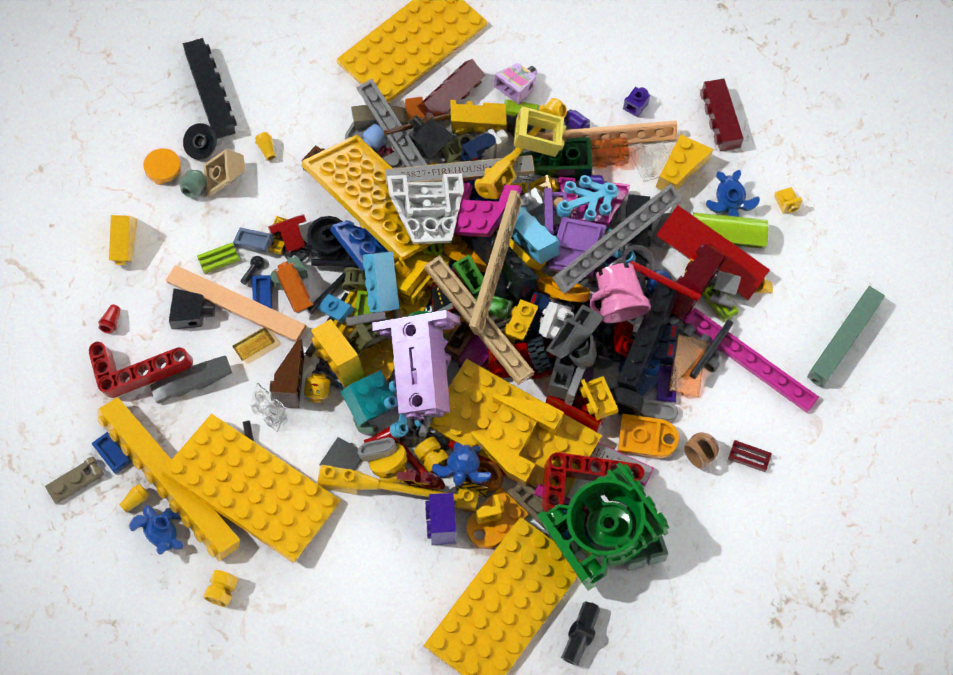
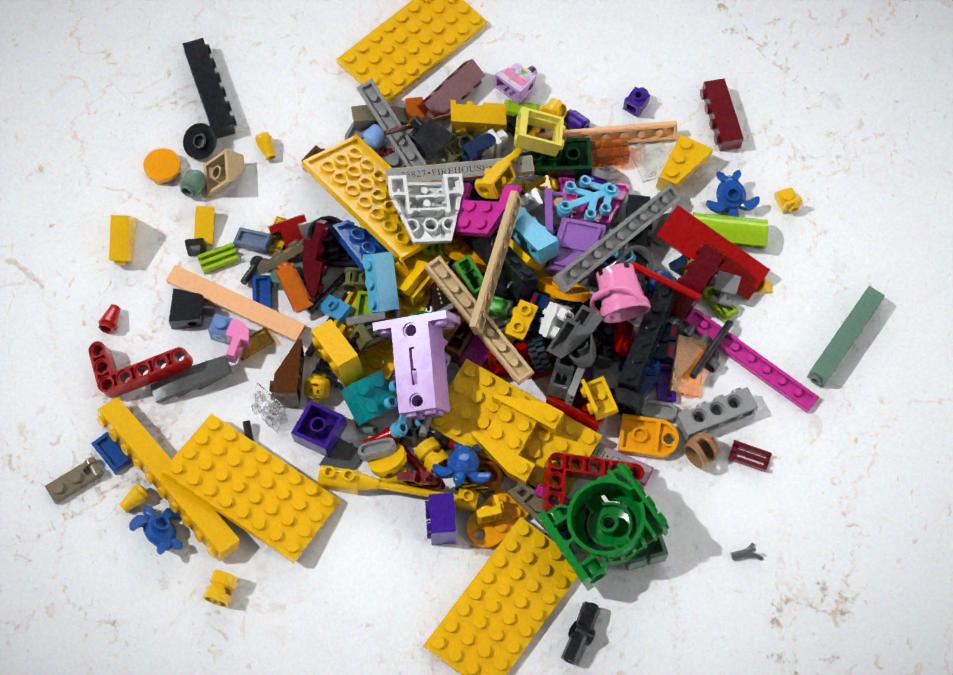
(195, 246): none -> black slope
(205, 223): none -> yellow slope
(218, 328): none -> medium blue brick
(238, 338): none -> bright pink brick
(280, 256): none -> dark tan plate
(313, 266): none -> dark red slope
(319, 428): none -> dark purple brick
(606, 172): none -> light grey tile
(678, 265): none -> dark blue tile
(740, 397): none -> light grey brick
(747, 552): none -> dark grey bar

